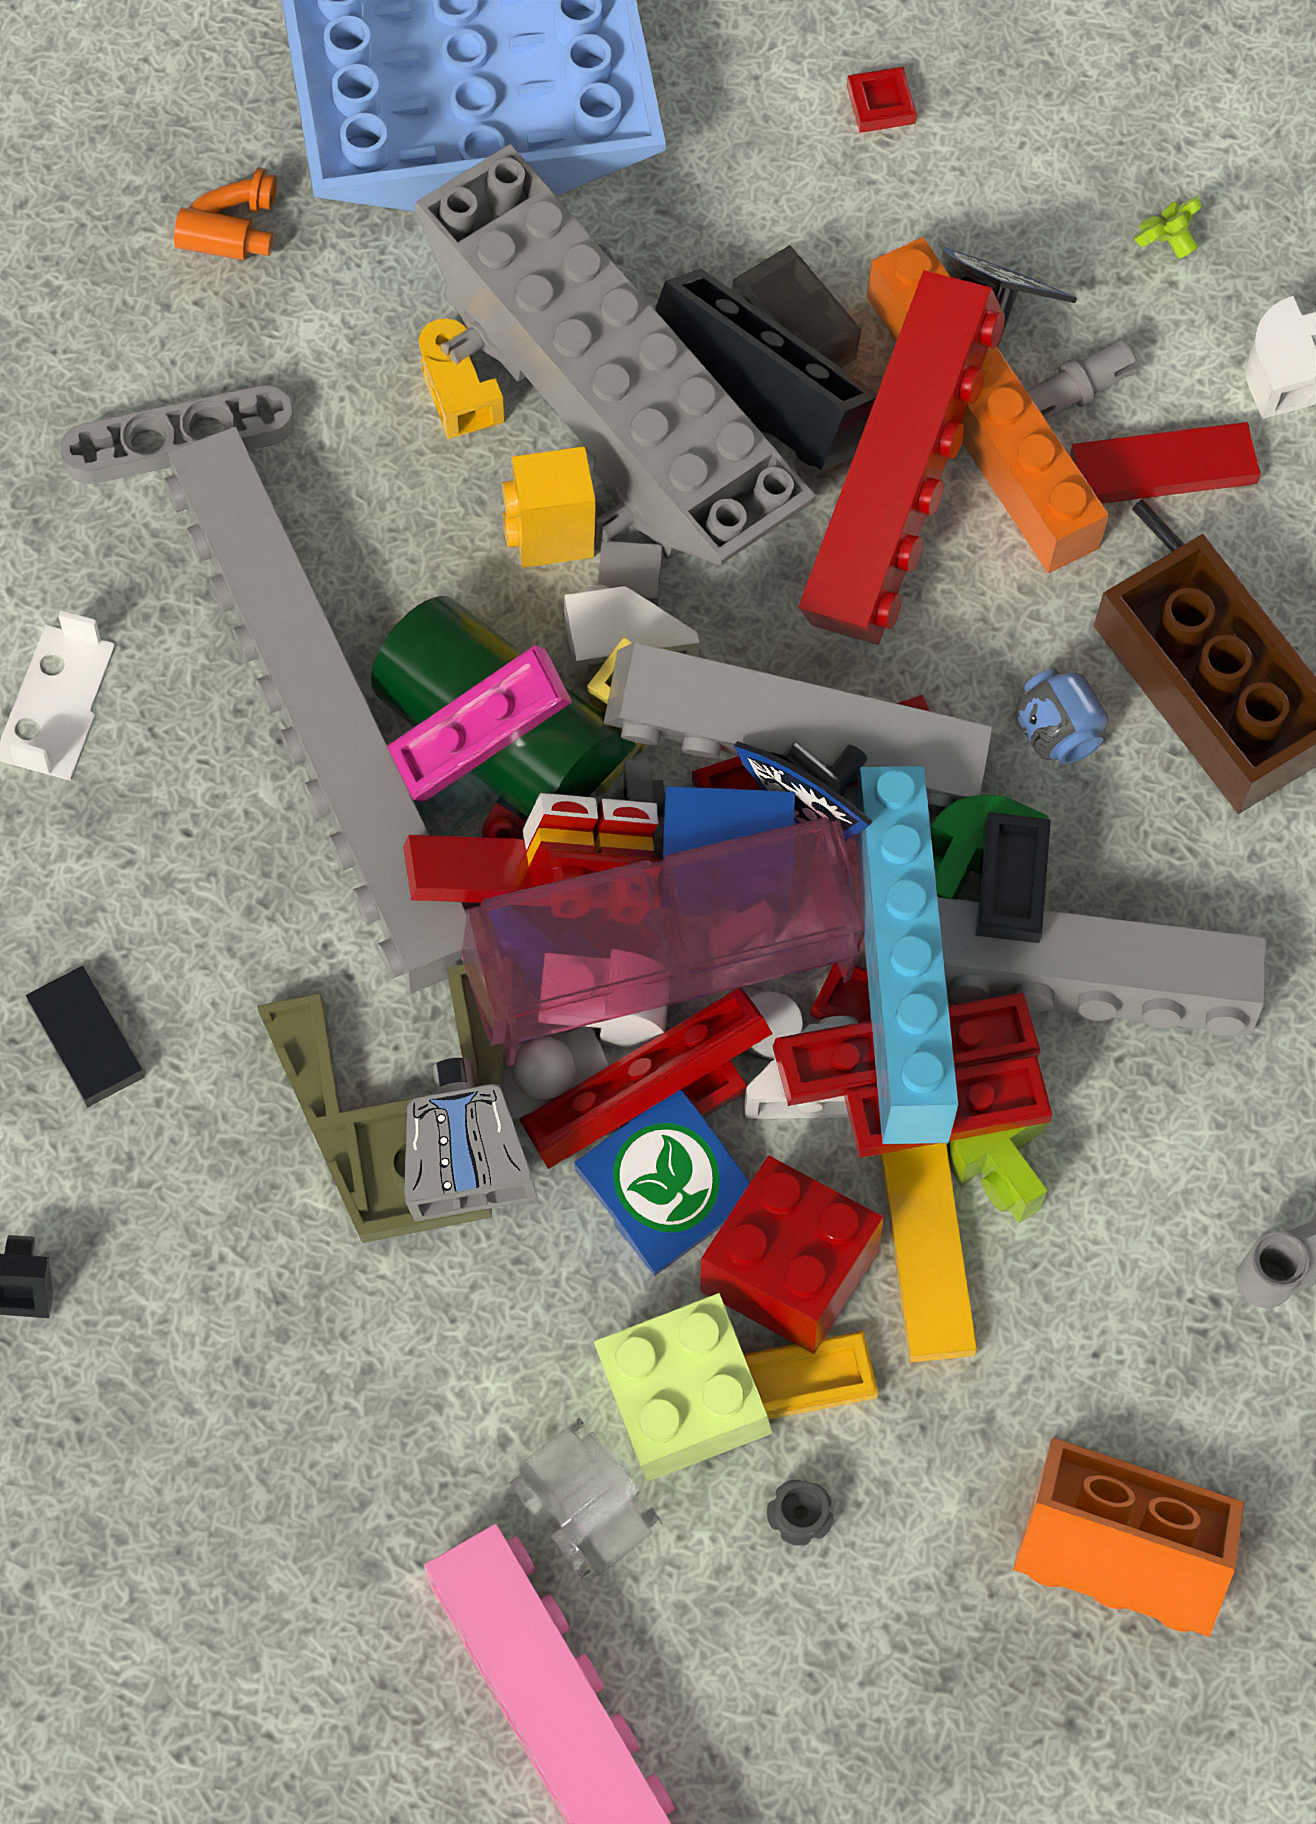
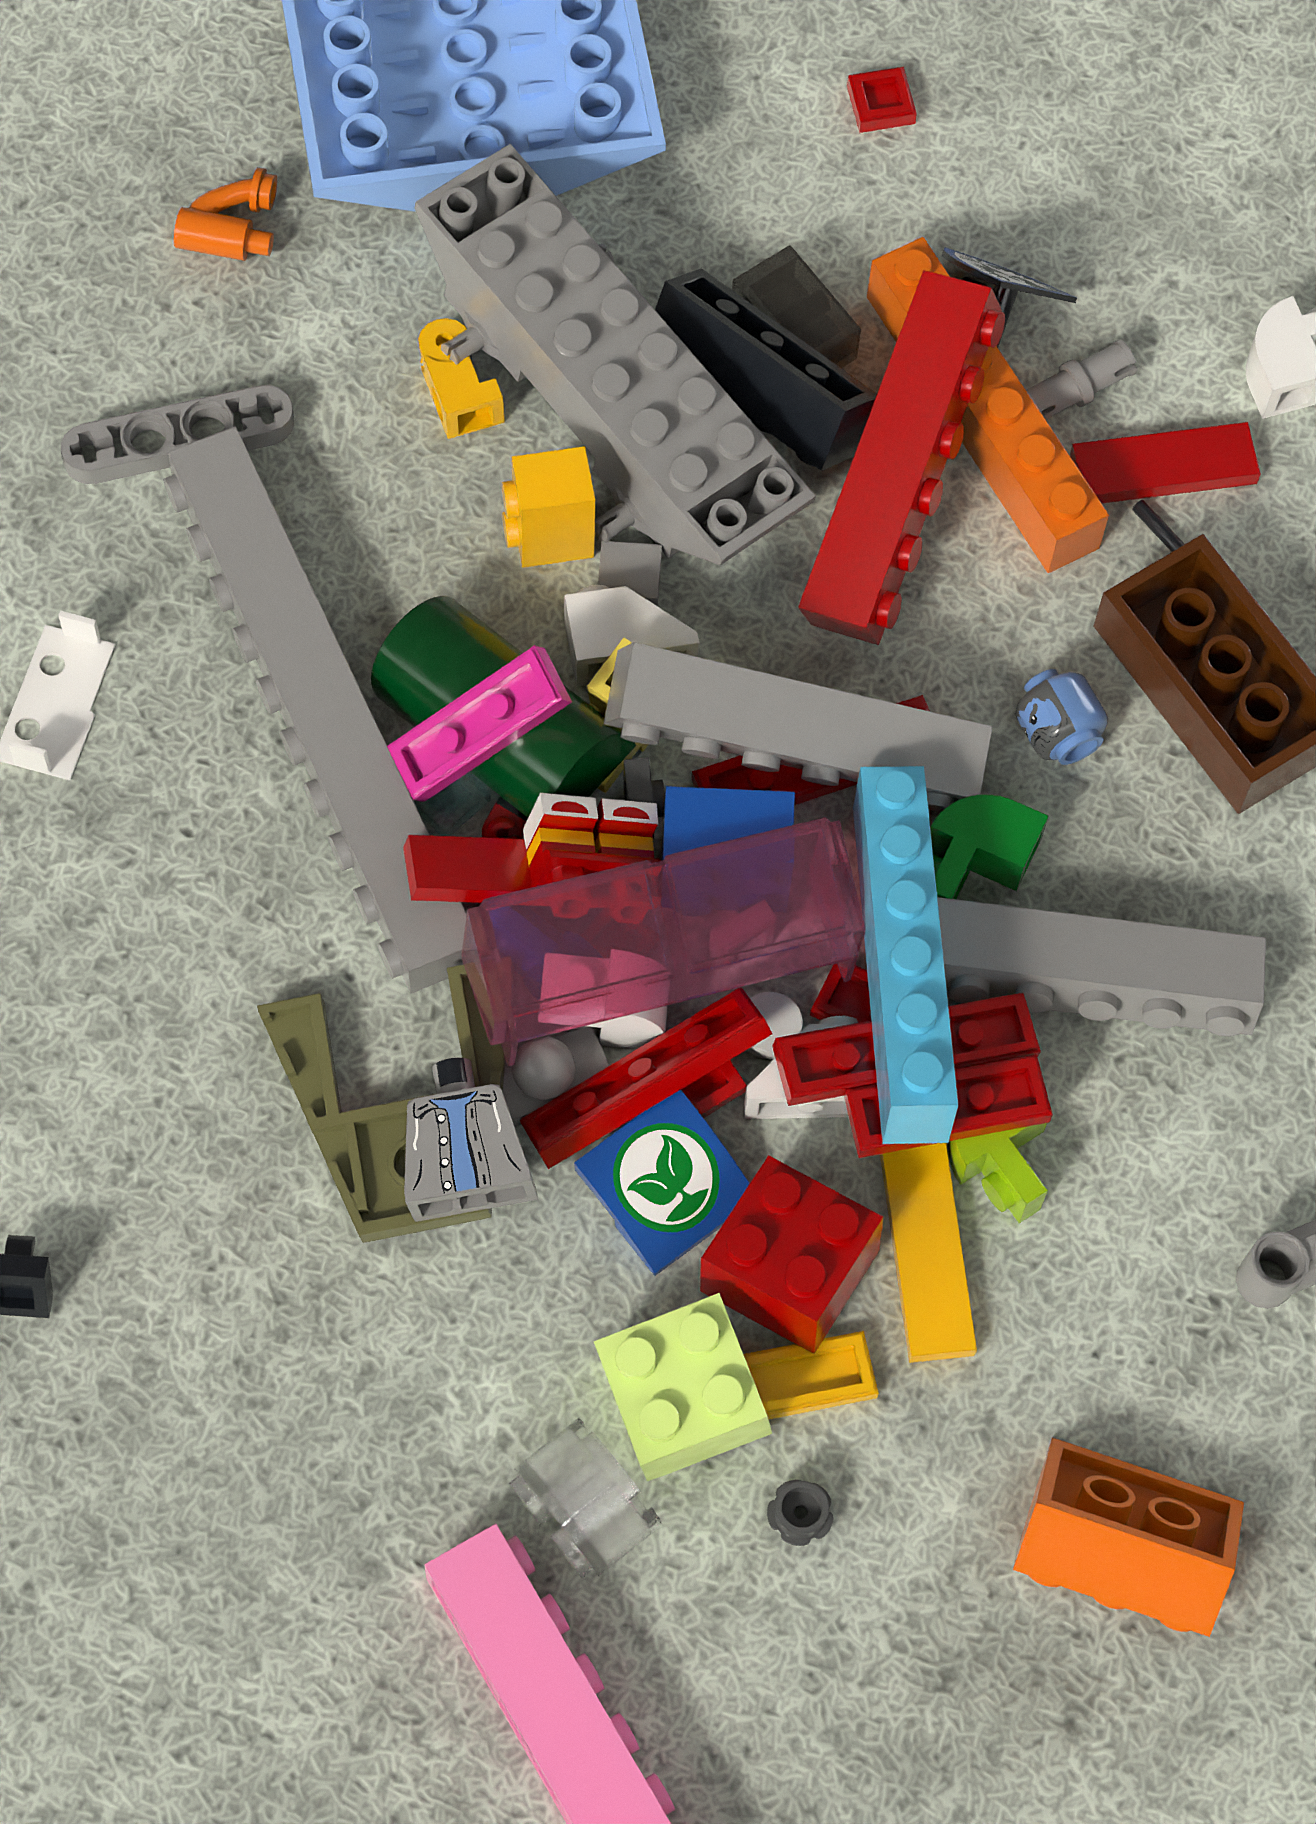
(85, 1036): black tile -> none
(815, 784): shield -> none
(1013, 877): black tile -> none
(1171, 227): lime plant -> none

